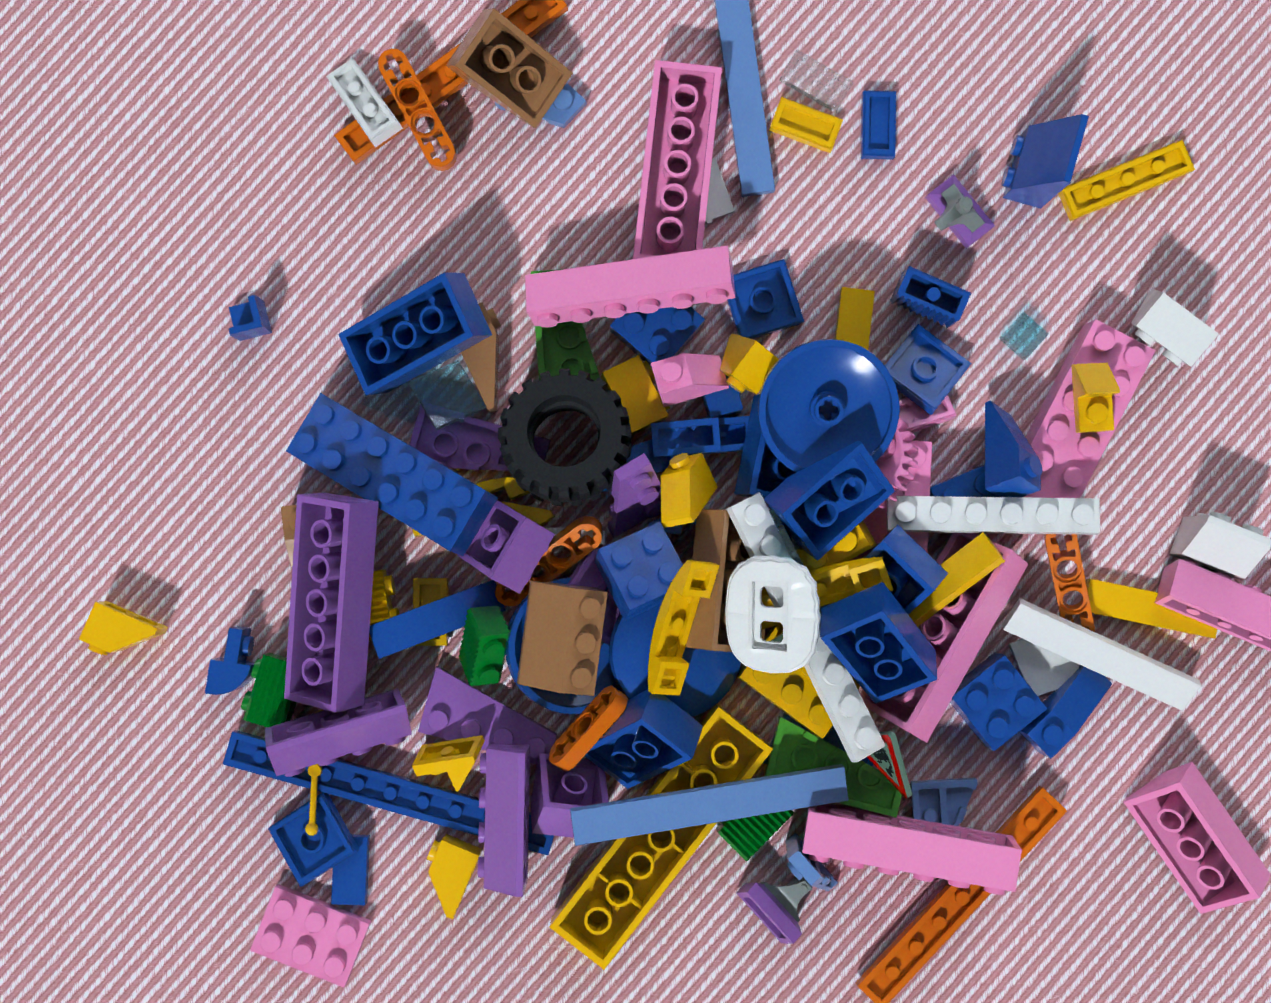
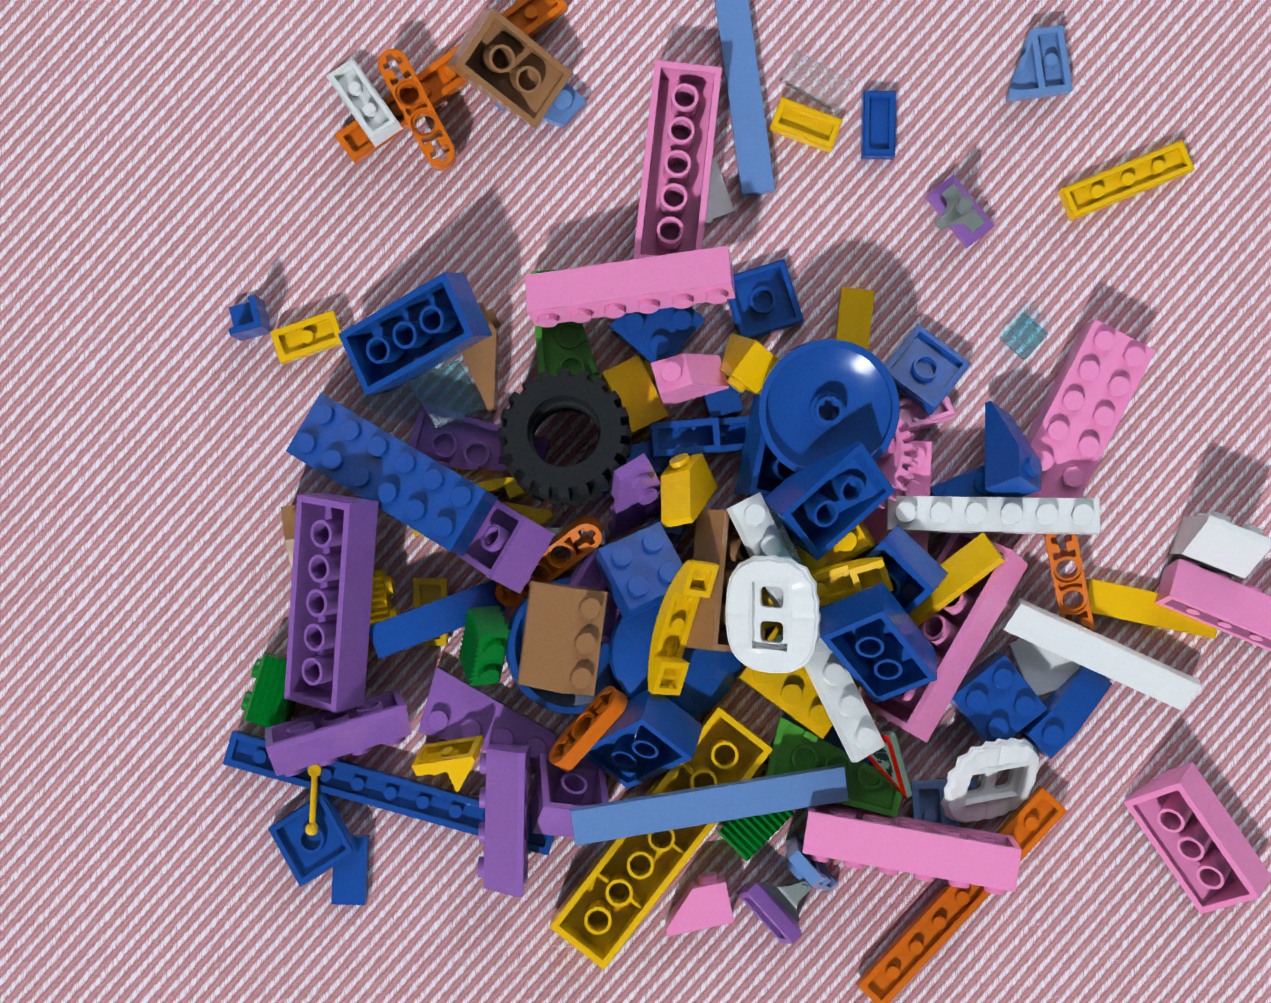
(116, 628): yellow slope -> none
(233, 670): blue brick -> none
(307, 337): none -> yellow plate
(310, 935): bright pink plate -> none
(452, 870): yellow slope -> none
(701, 906): none -> bright pink slope
(930, 297): blue brick -> none
(988, 799): none -> white piece
(1041, 66): none -> medium blue wing
(1044, 160): blue slope -> none
(1092, 397): yellow slope -> none
(1173, 328): white slope -> none

